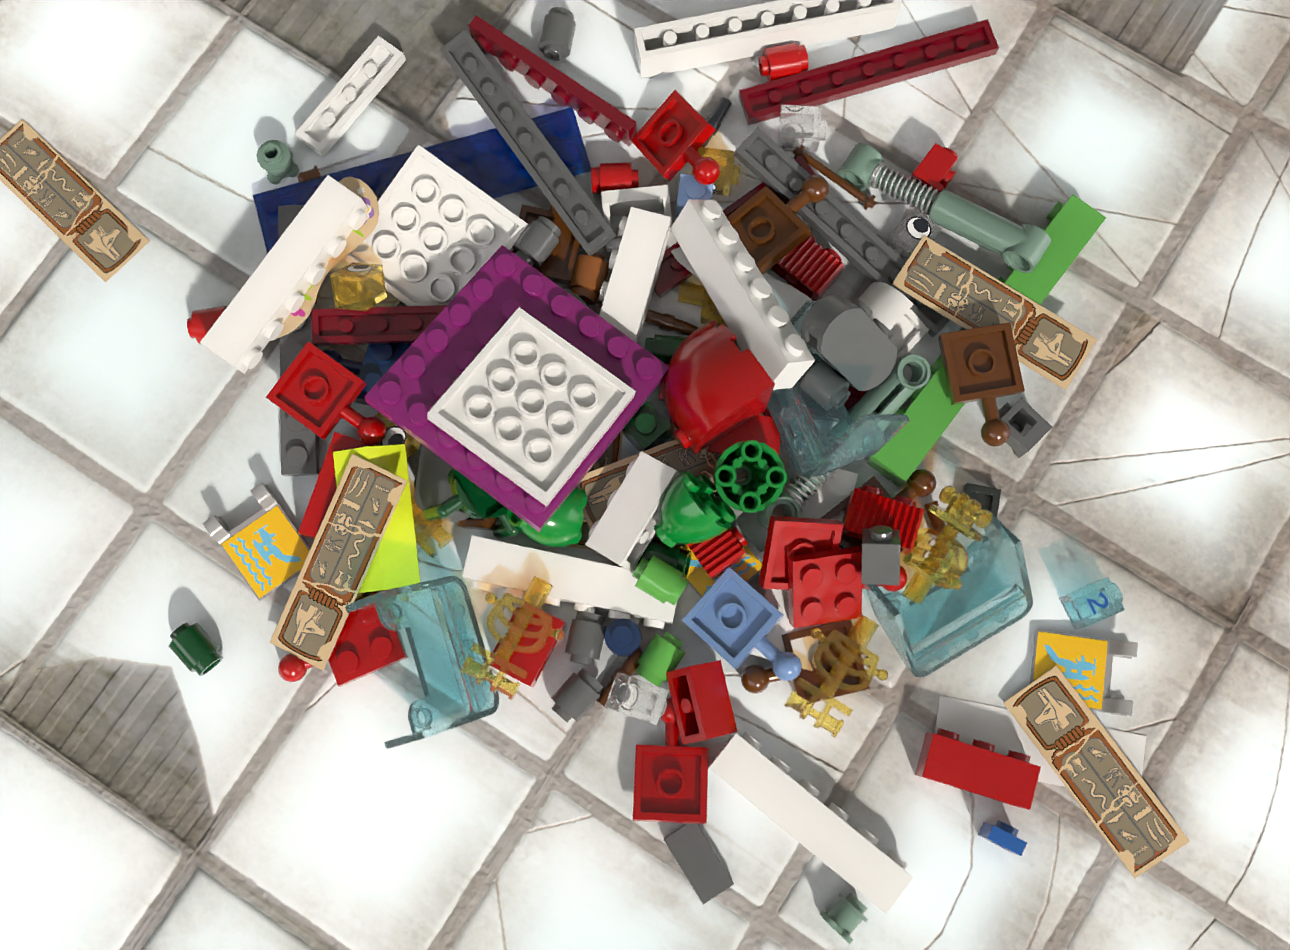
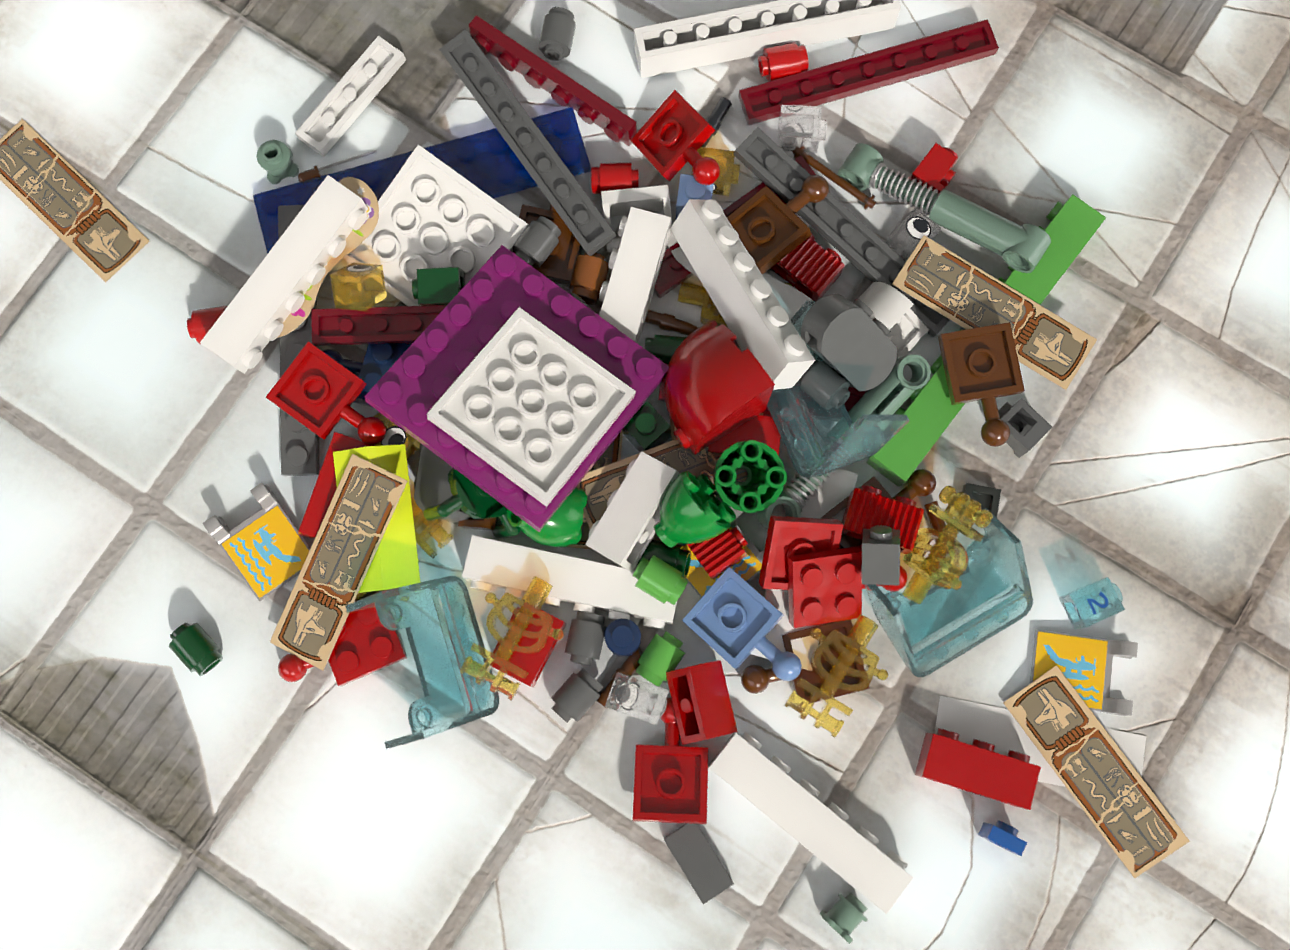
(437, 285): none -> dark green brick

